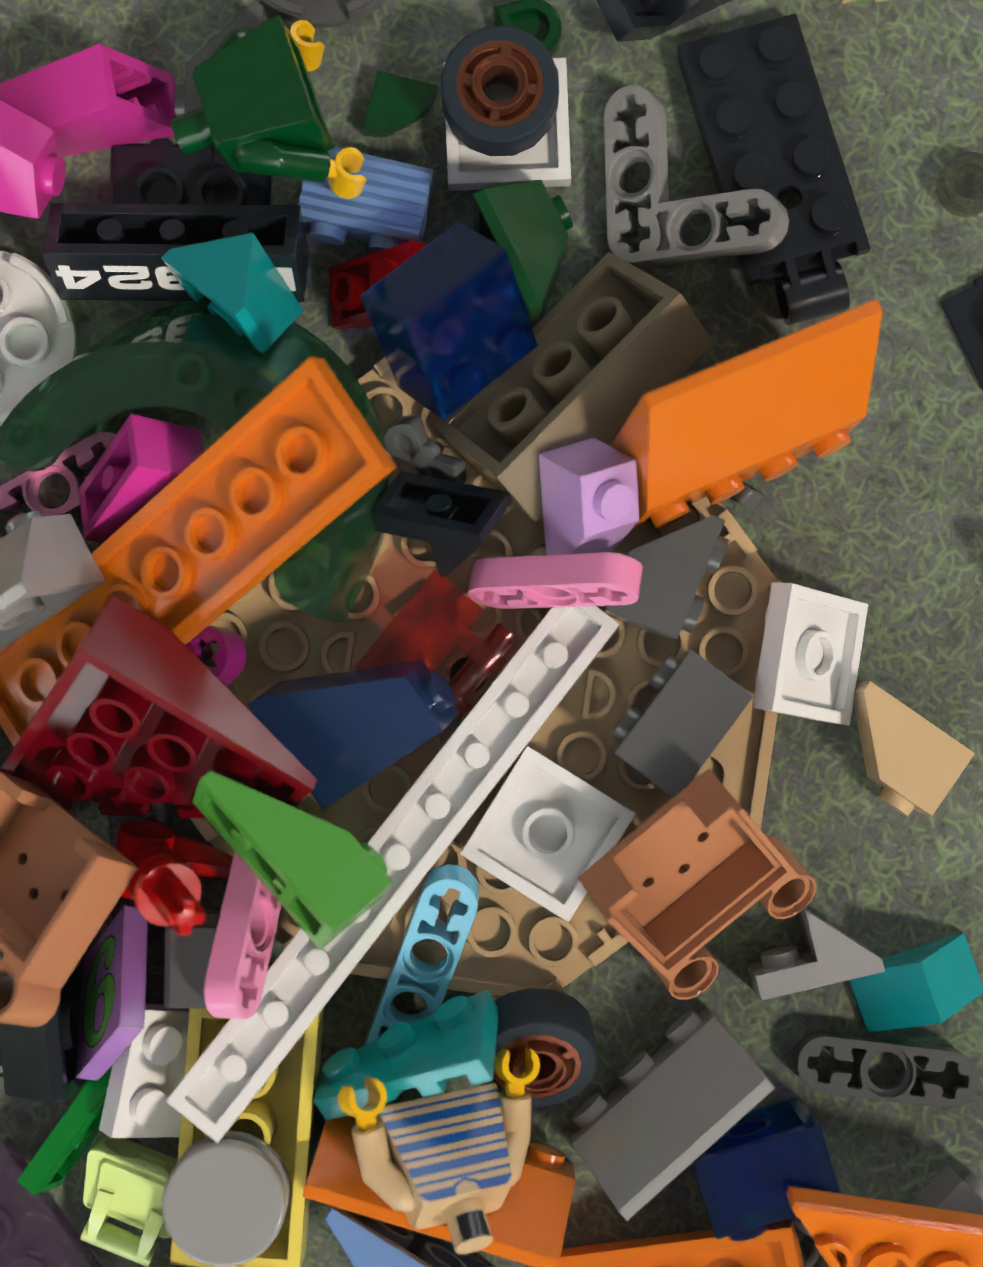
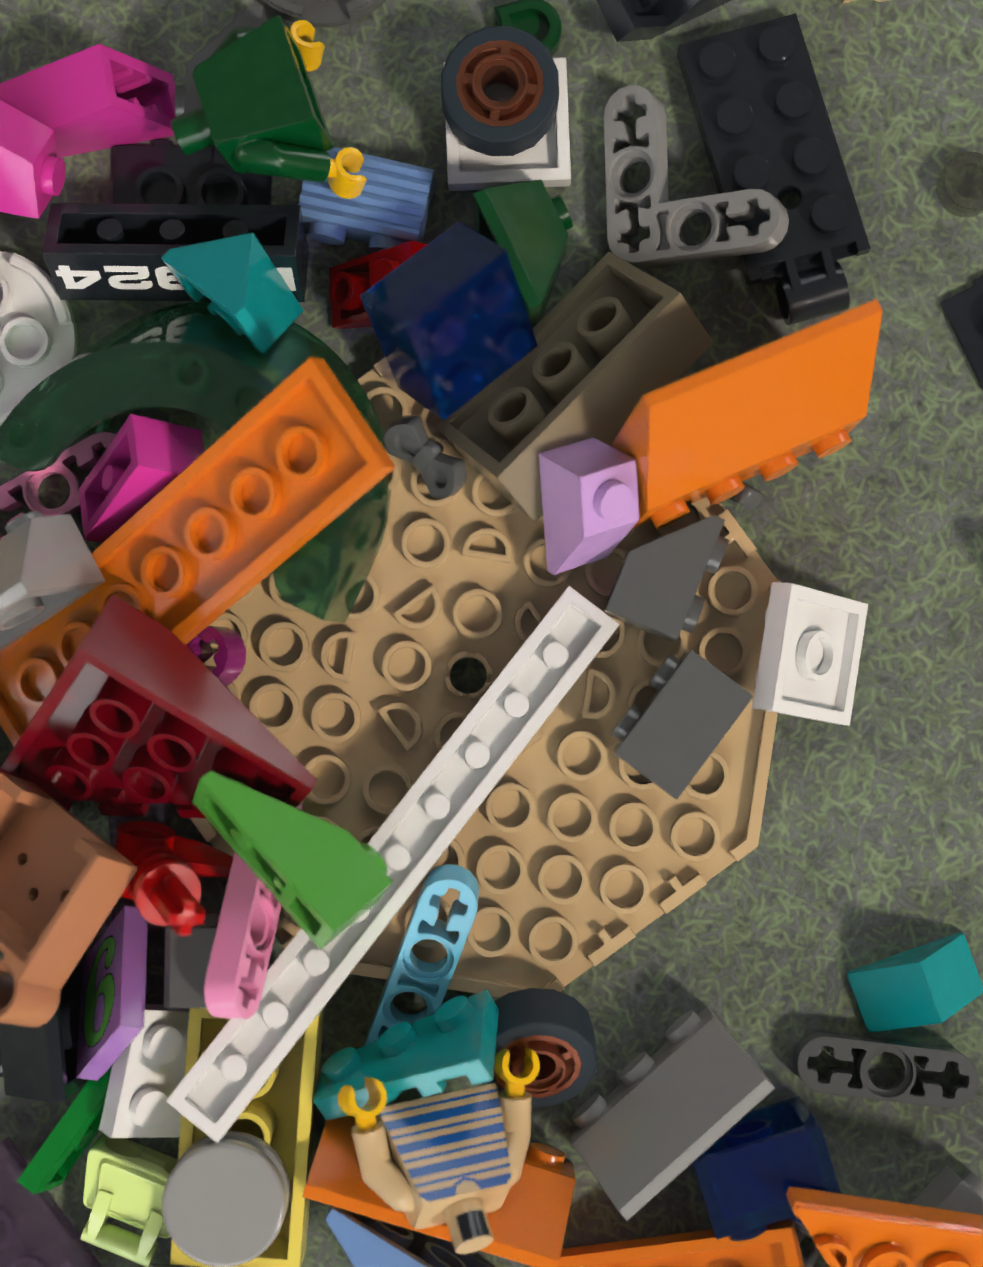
(355, 721): dark blue slope -> none
(396, 104): dark green tile -> none
(431, 627): clear red plate -> none
(441, 512): black slope -> none
(546, 832): white plate -> none
(556, 580): bright pink beam -> none
(690, 878): nougat piece -> none
(828, 960): light grey slope -> none
(906, 752): tan slope -> none

